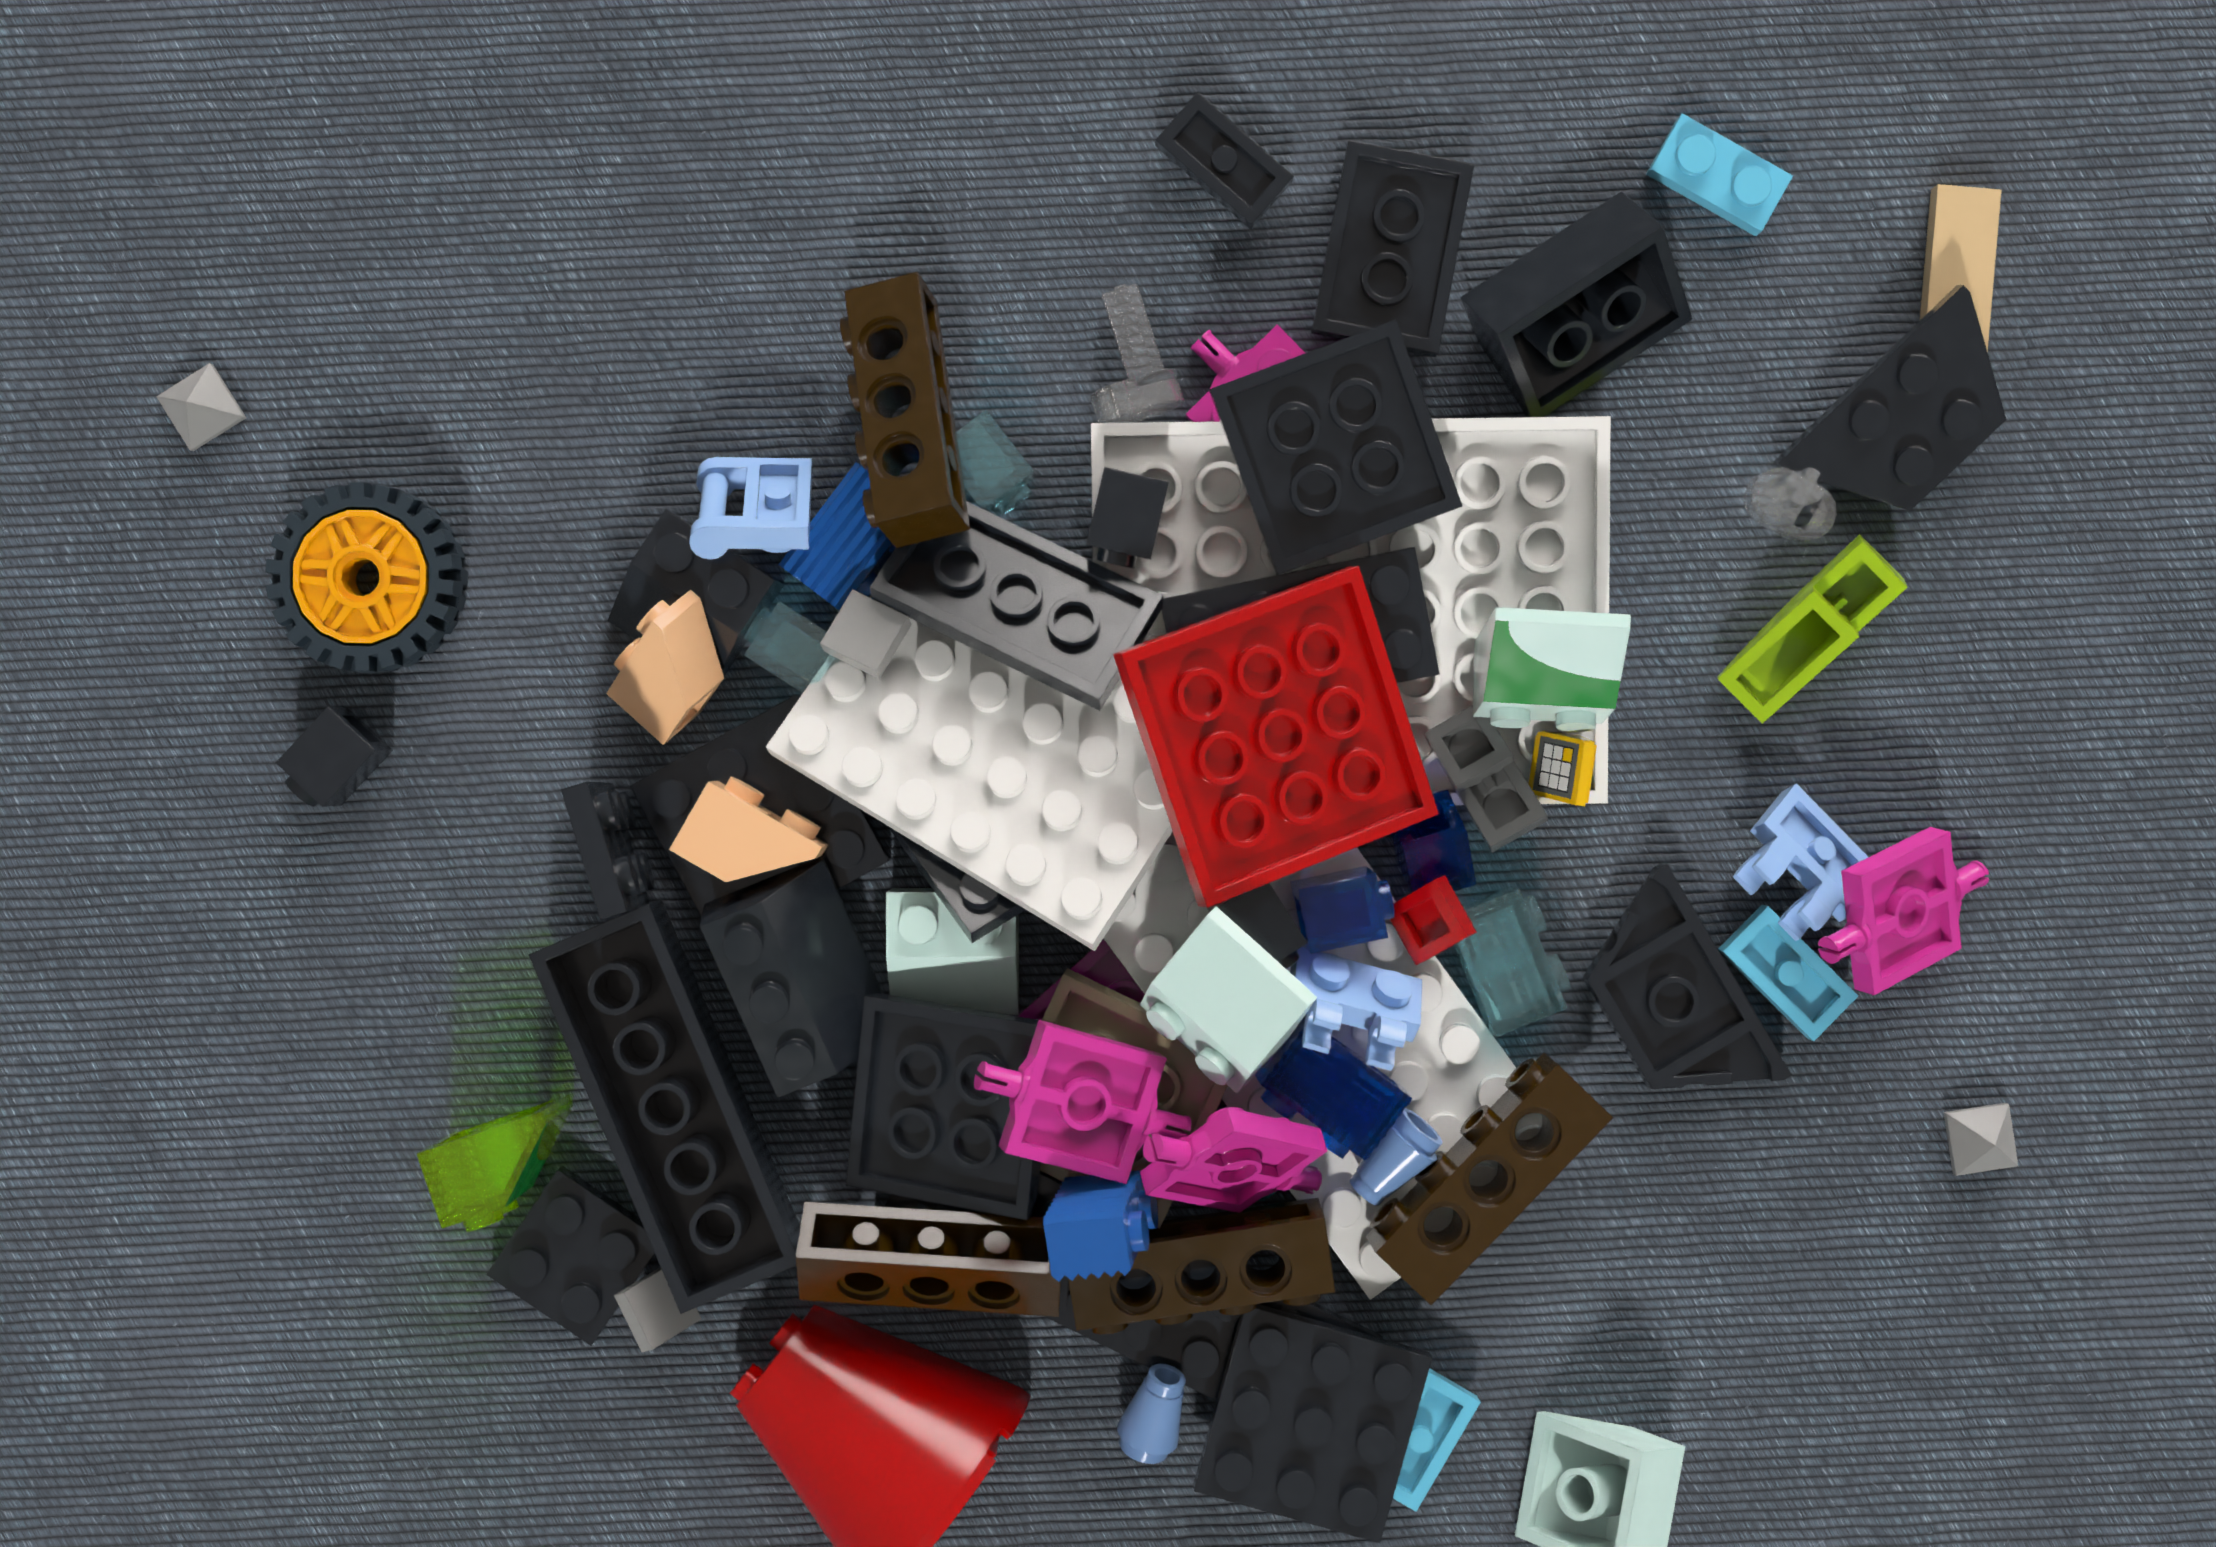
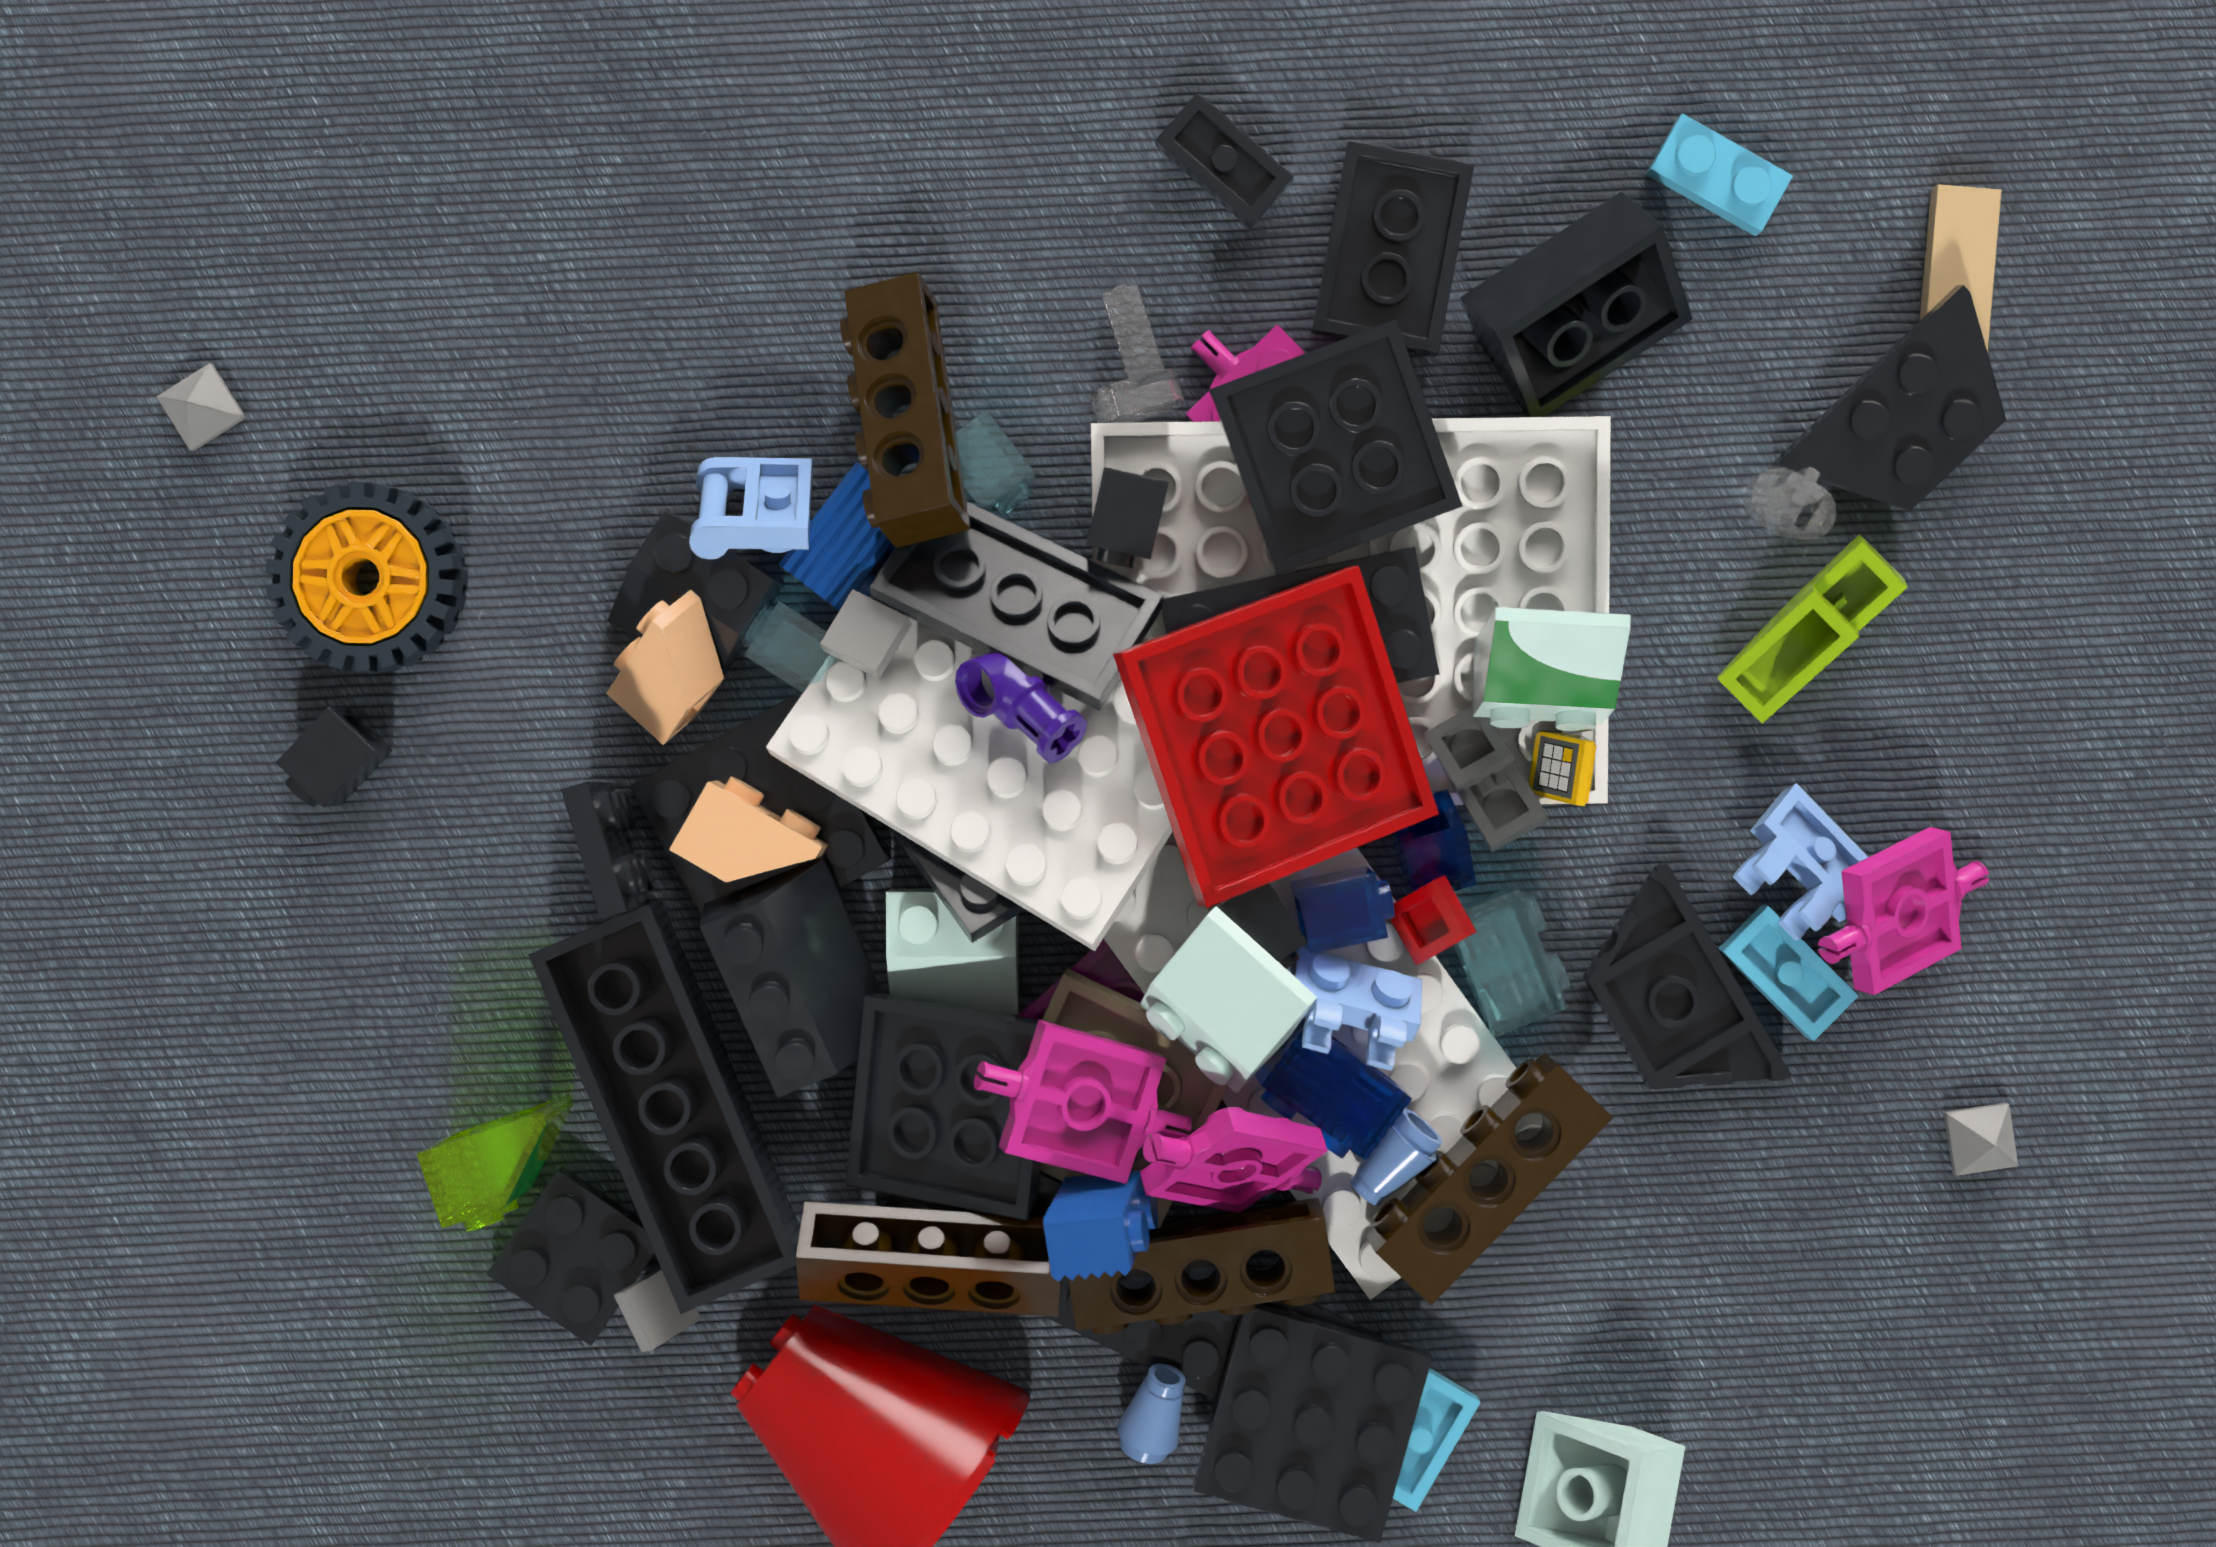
(1020, 704): none -> dark purple connector

